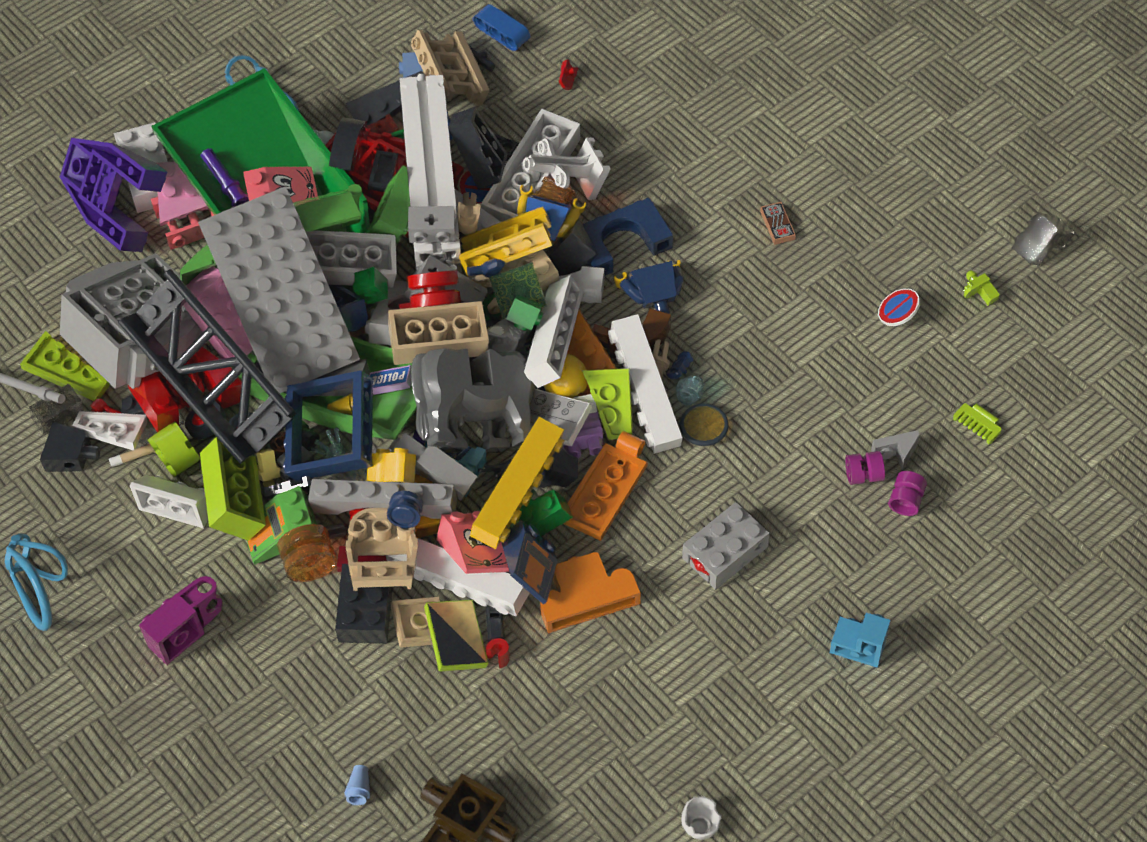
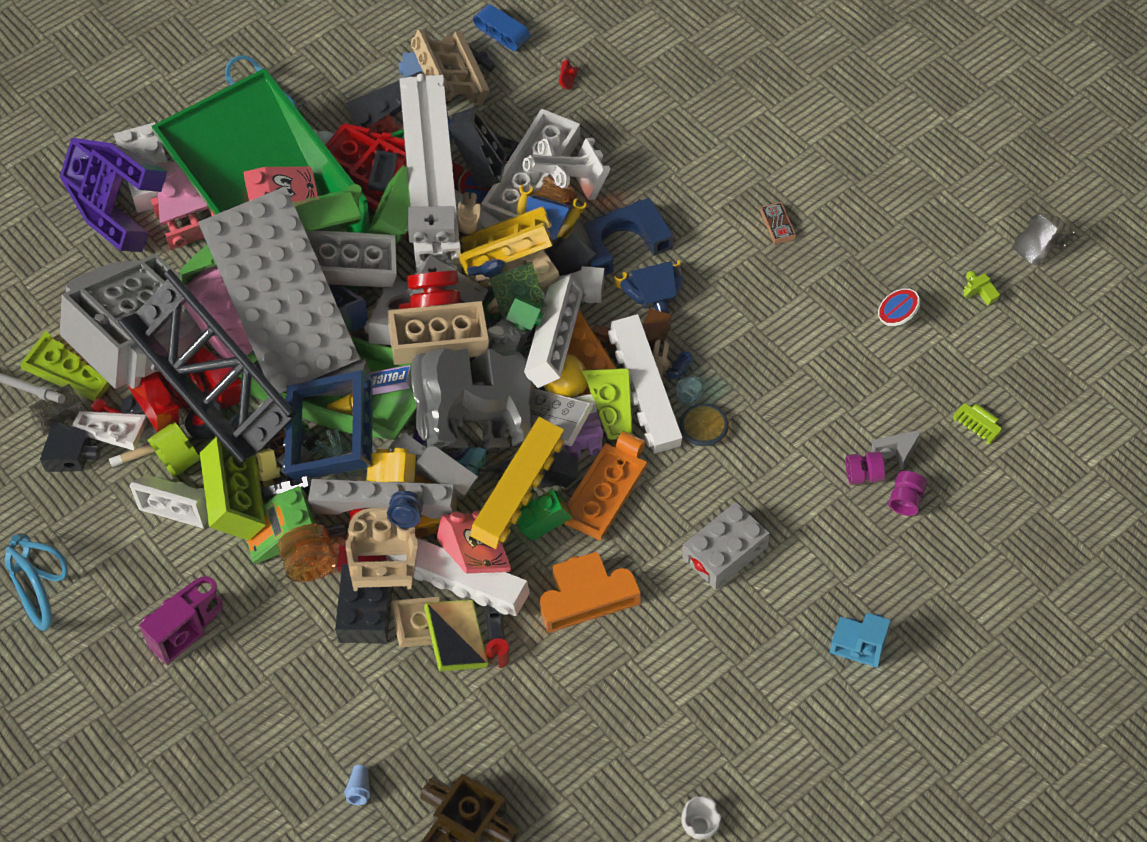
(229, 185): dark purple pin -> none
(346, 143): black arch -> none
(370, 285): green brick -> none
(530, 559): dark blue slope -> none

